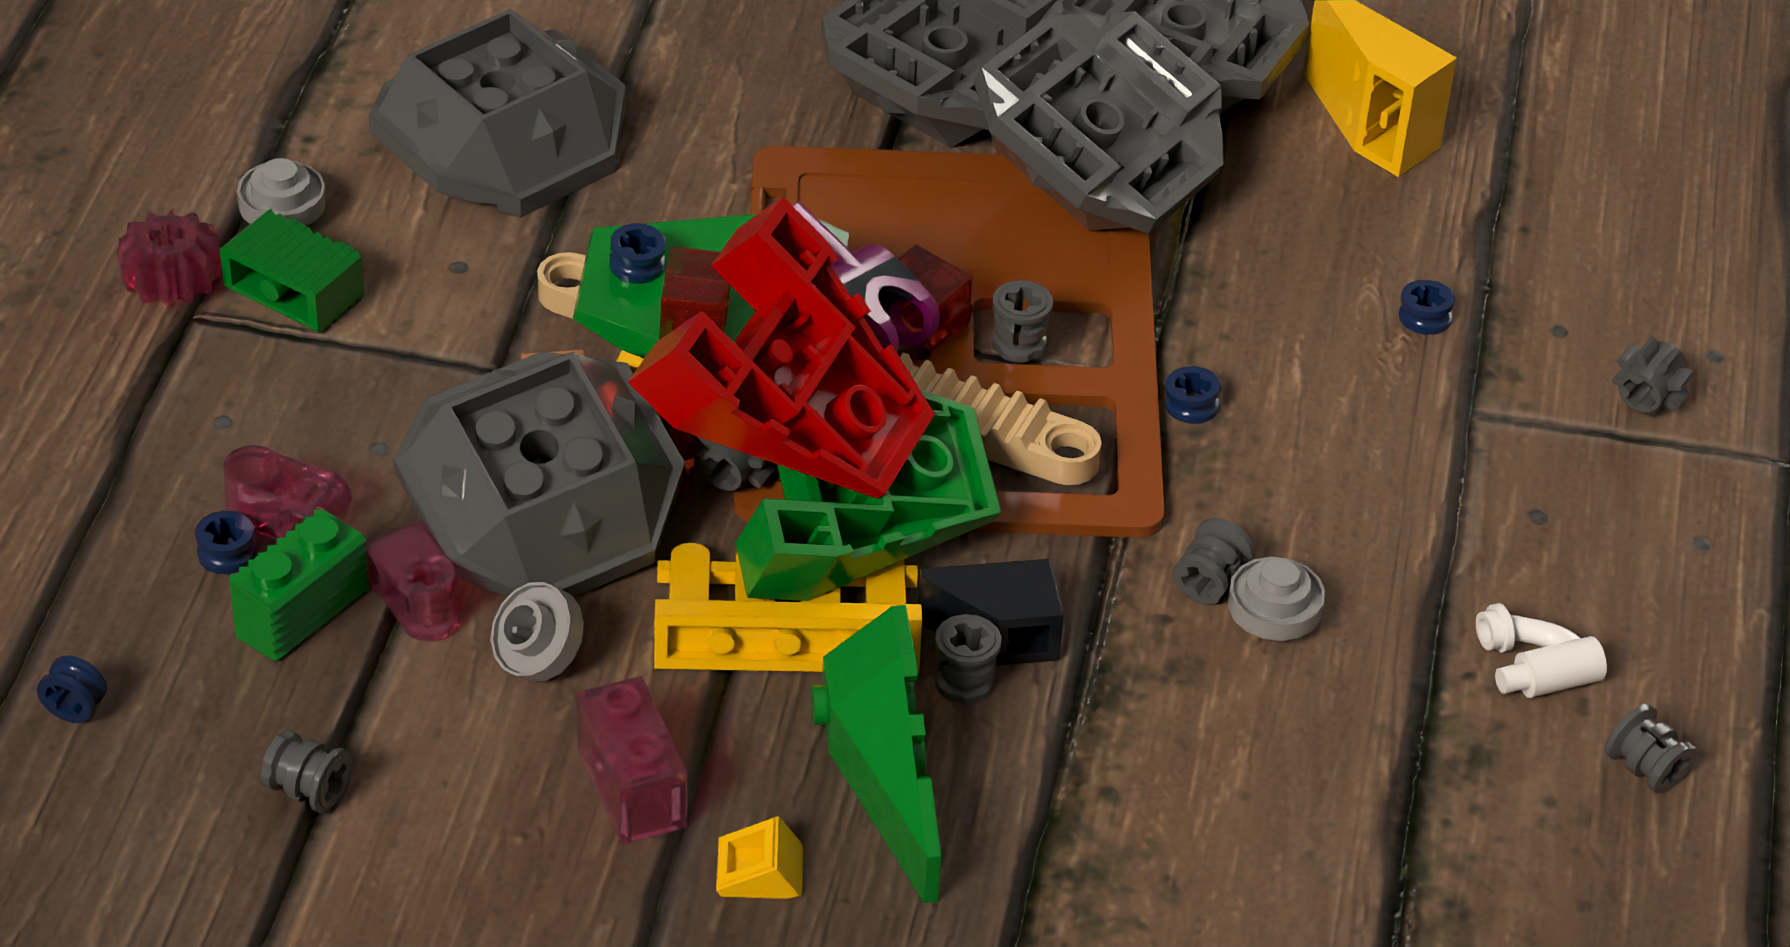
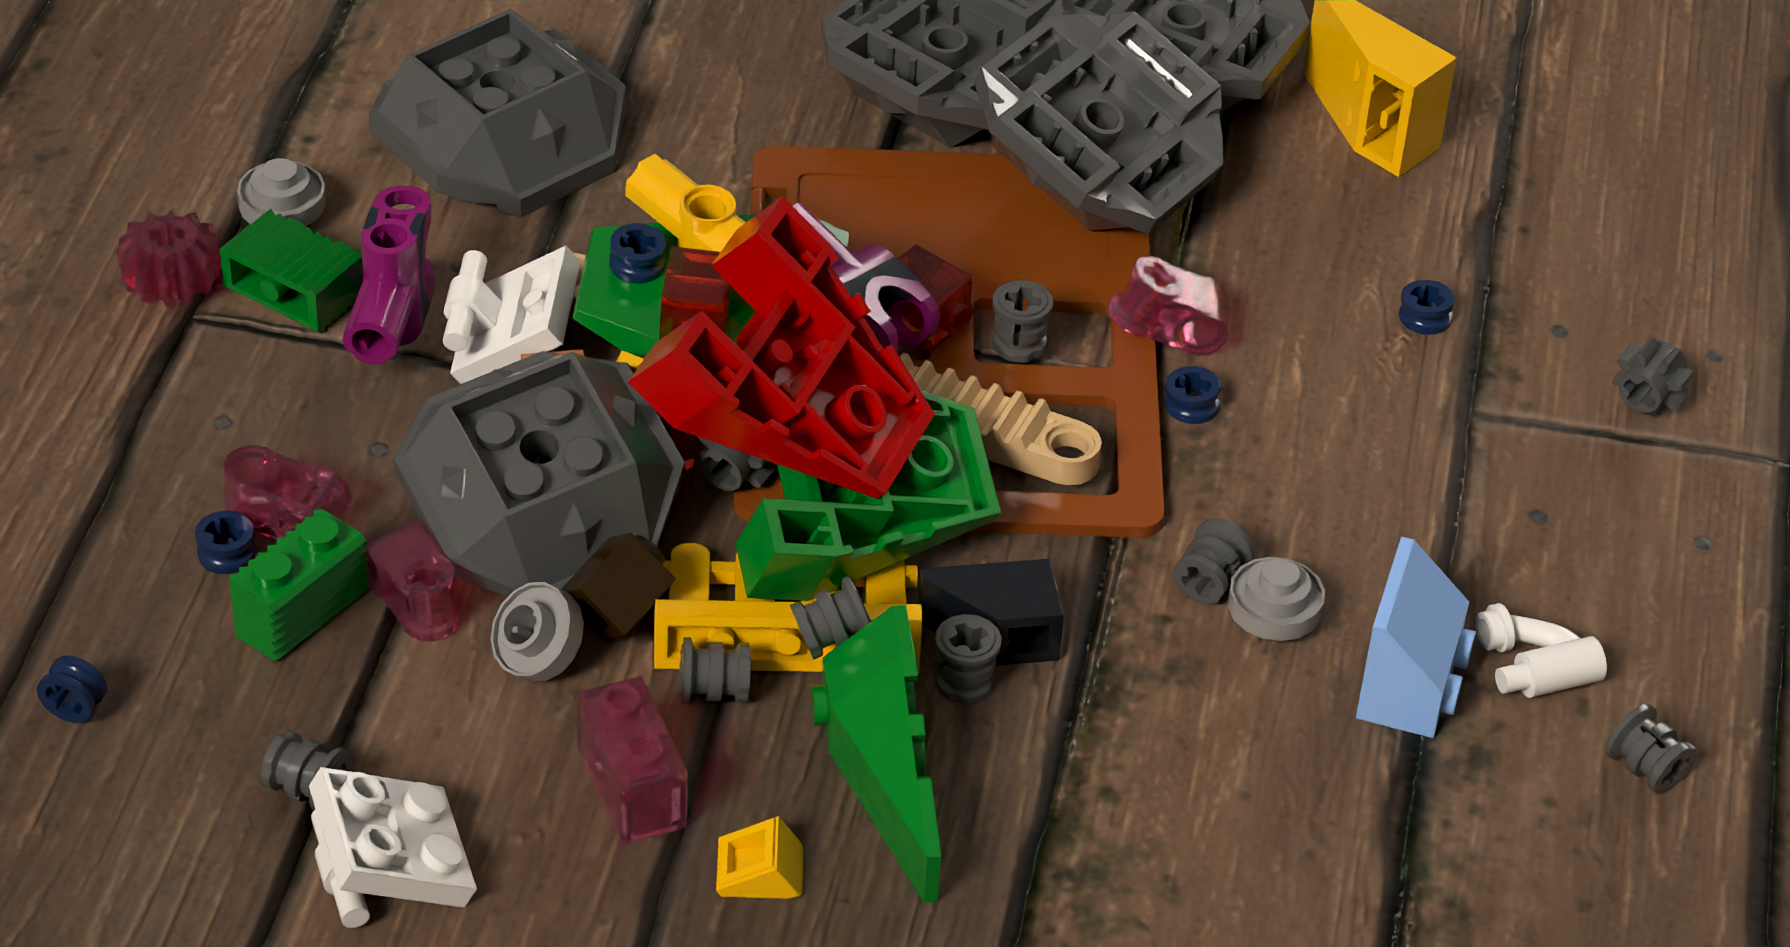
(386, 842): none -> white plate
(395, 275): none -> magenta connector
(508, 315): none -> white plate
(619, 584): none -> dark brown brick
(694, 213): none -> yellow piece
(714, 671): none -> dark grey bush
(831, 617): none -> dark grey bush
(1174, 305): none -> clear pink piece
(1415, 646): none -> light blue slope

